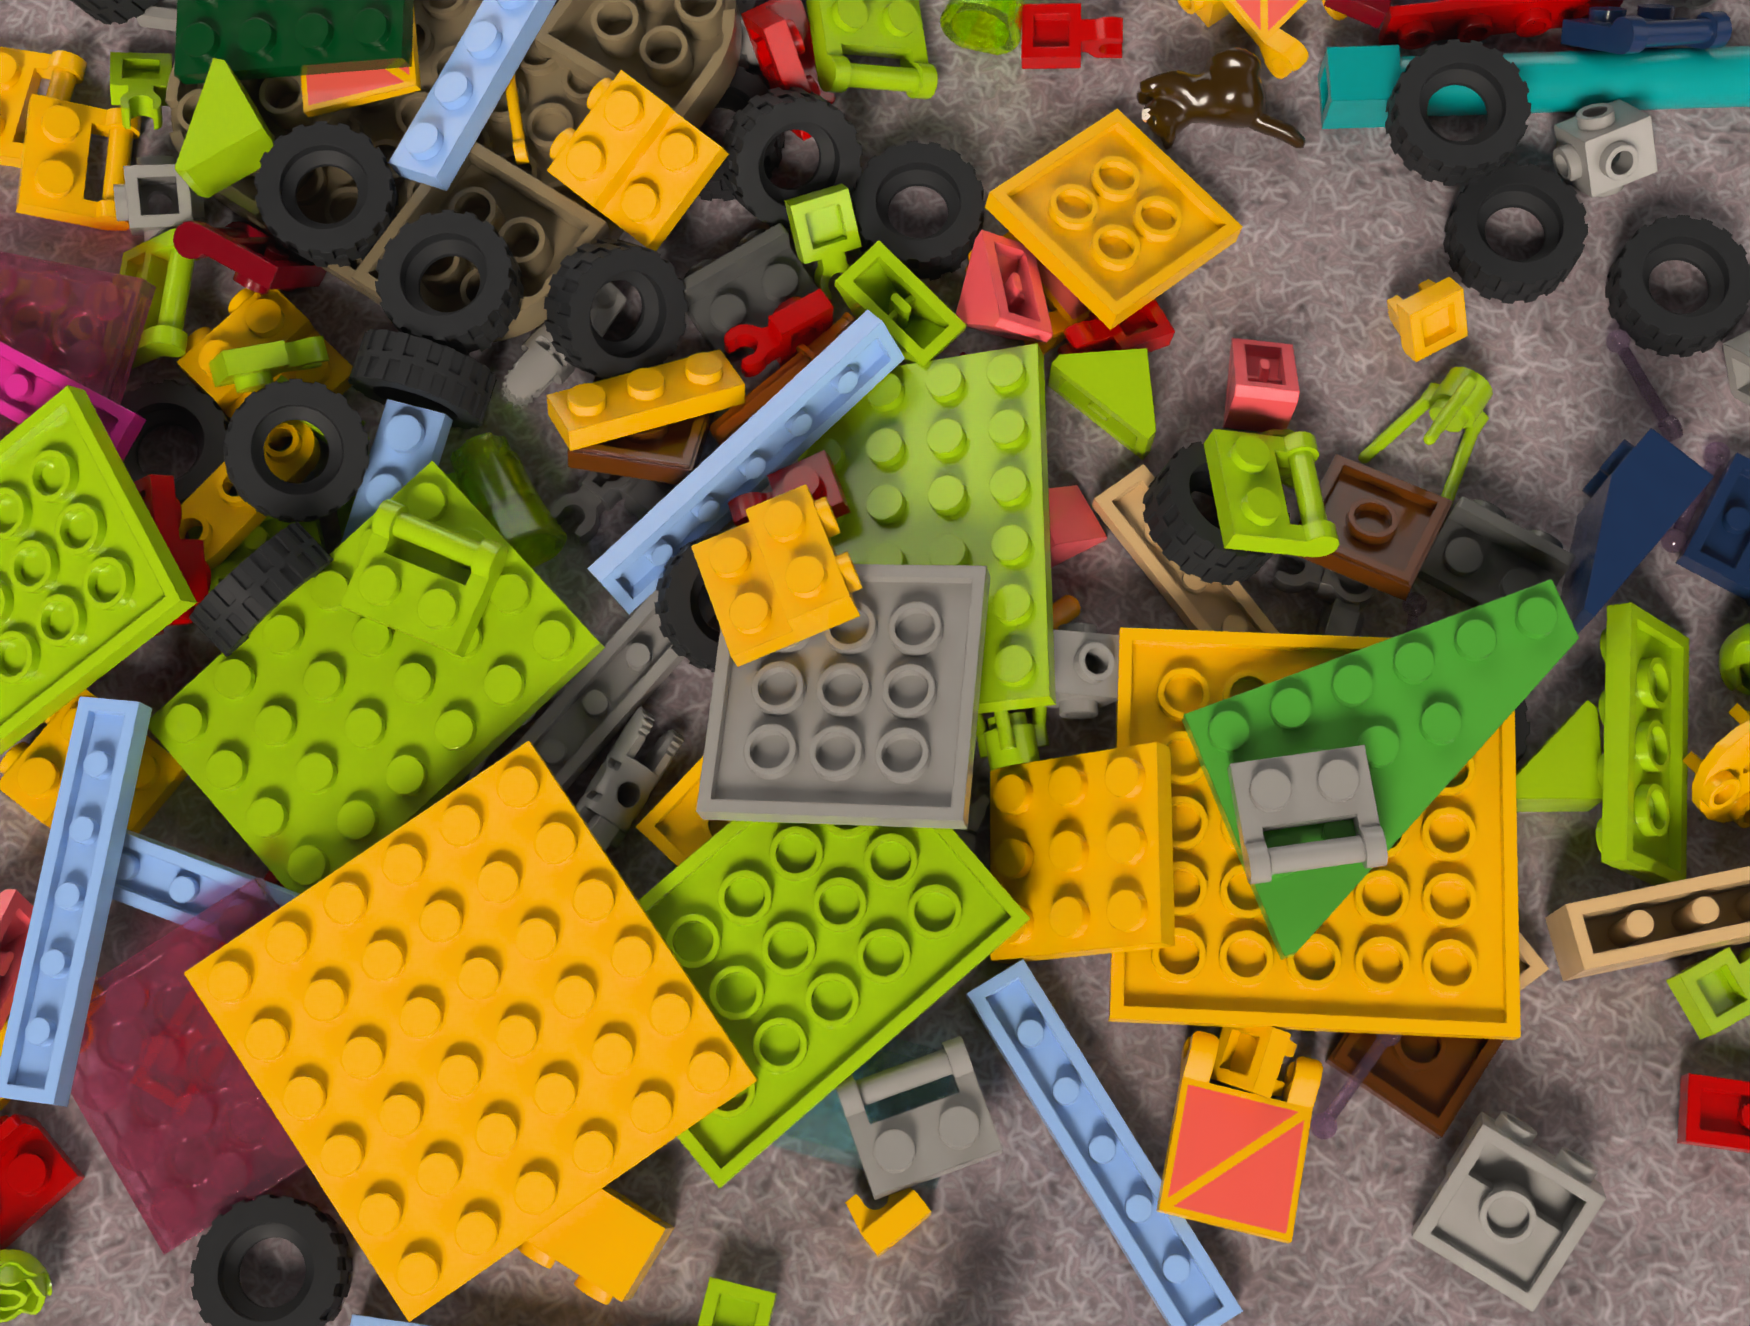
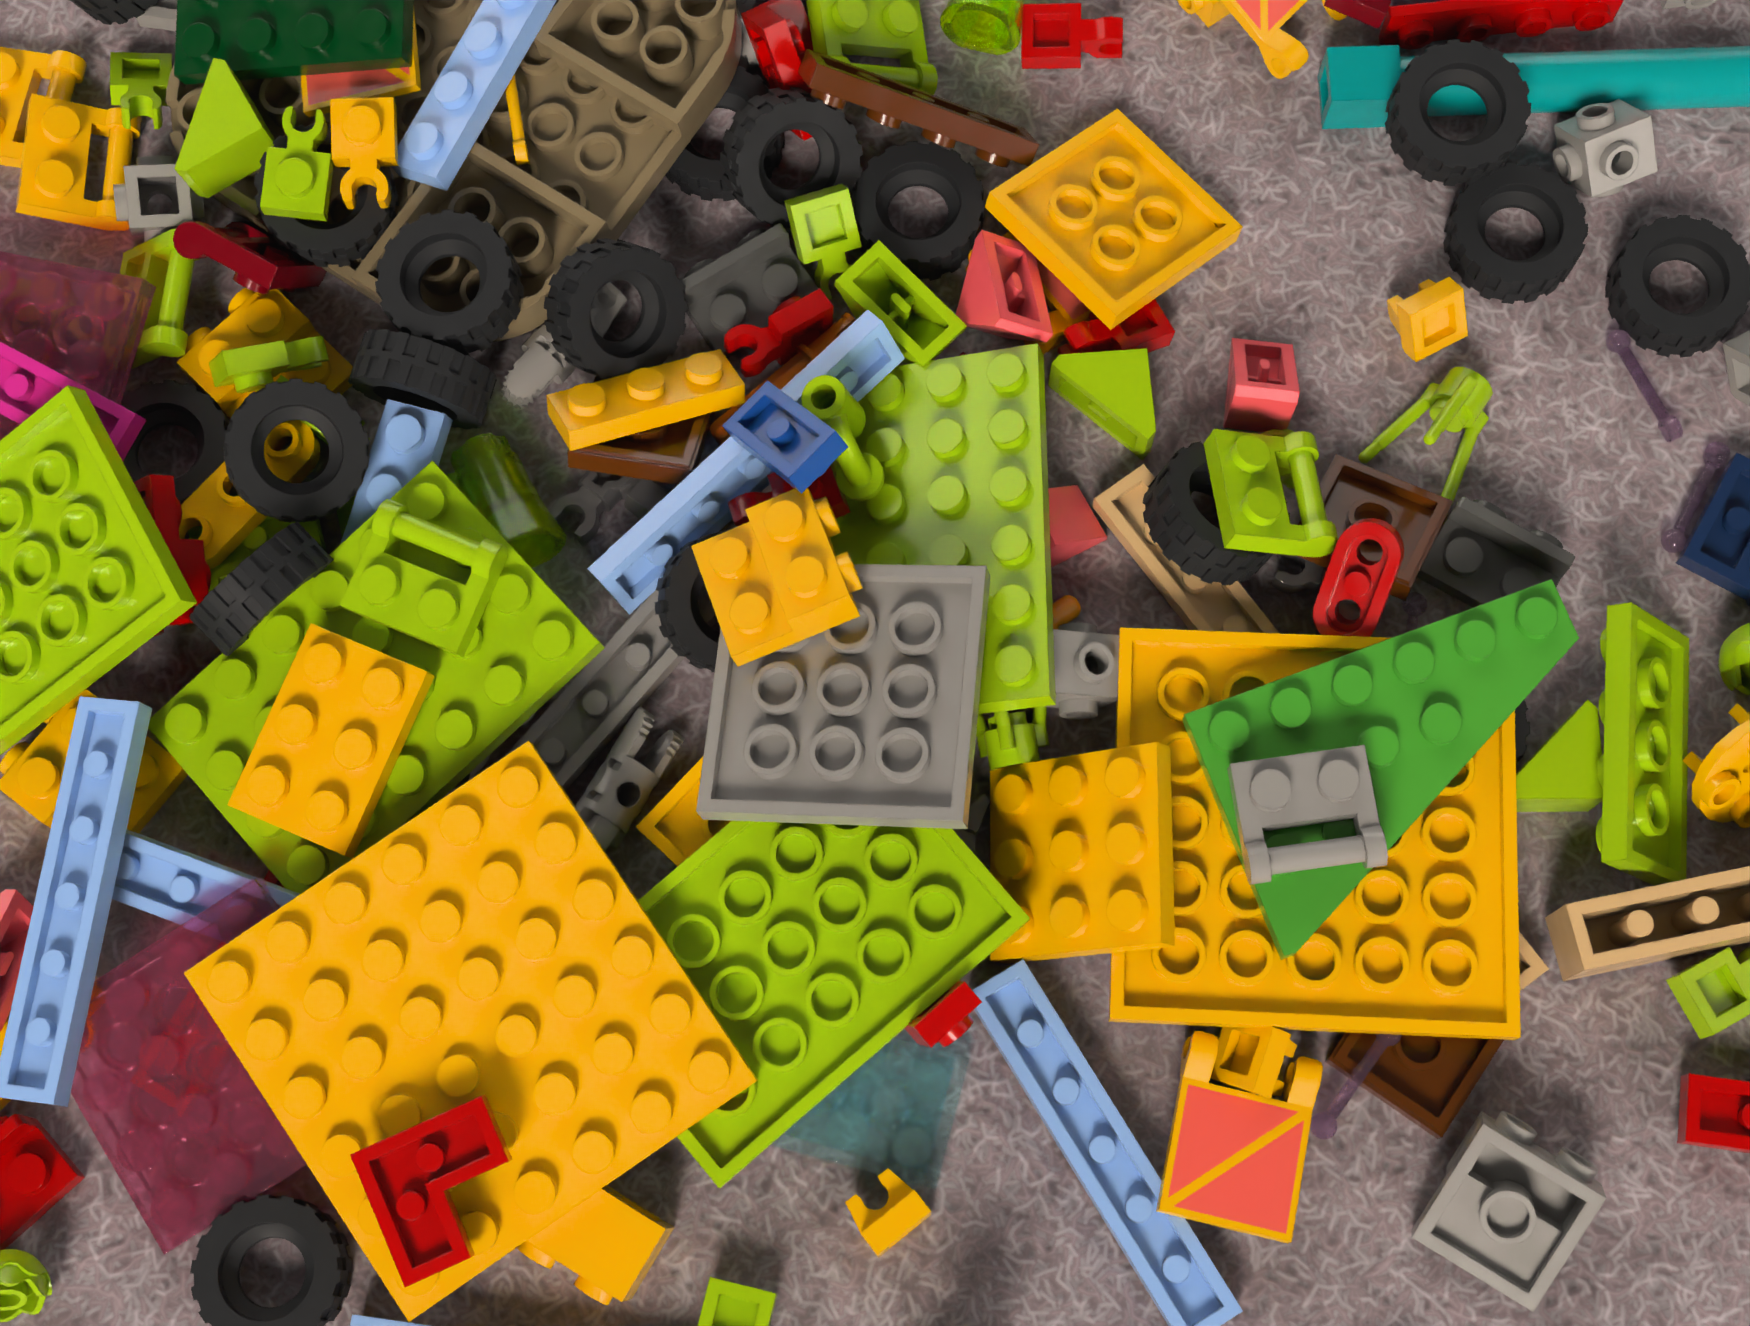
(298, 176): none -> lime plate
(331, 740): none -> yellow plate
(364, 140): none -> yellow plate
(410, 1183): none -> red plate
(635, 159): yellow plate -> none
(785, 436): none -> blue plate
(859, 473): none -> lime plant
(895, 102): none -> reddish brown plate
(926, 1138): light grey plate -> none
(946, 1018): none -> red plate
(1221, 95): dark brown animal -> none
(1358, 579): none -> red plate
(1630, 510): dark blue slope -> none
(1653, 26): dark blue plate -> none

